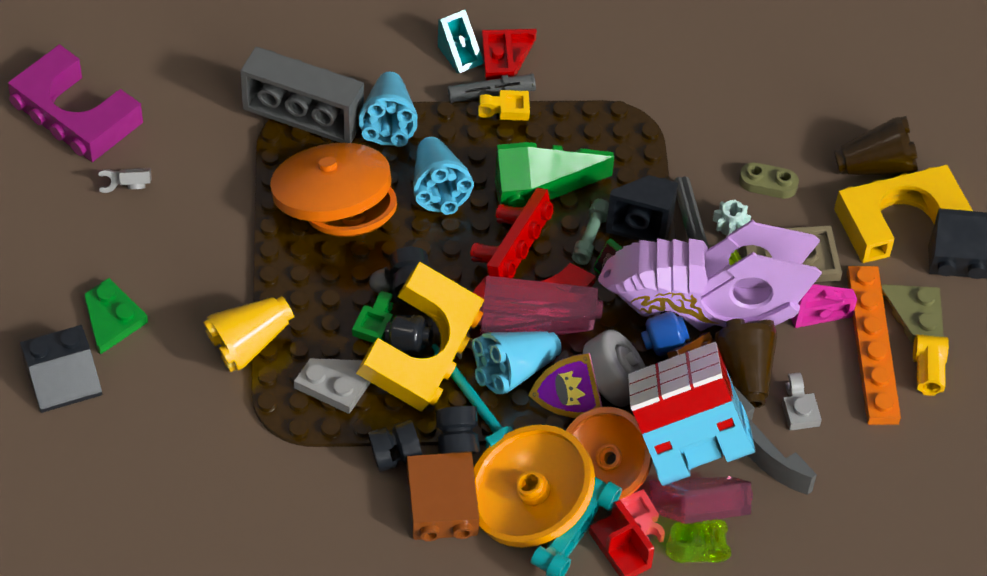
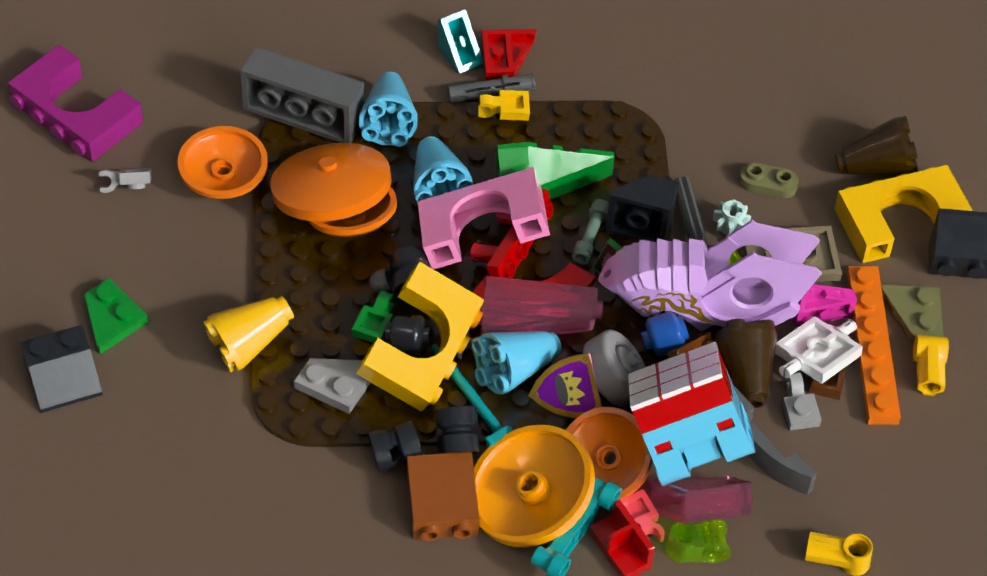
(220, 152): none -> orange dish
(447, 214): none -> bright pink arch
(818, 349): none -> white plate
(831, 388): none -> reddish brown tile
(839, 550): none -> yellow piece

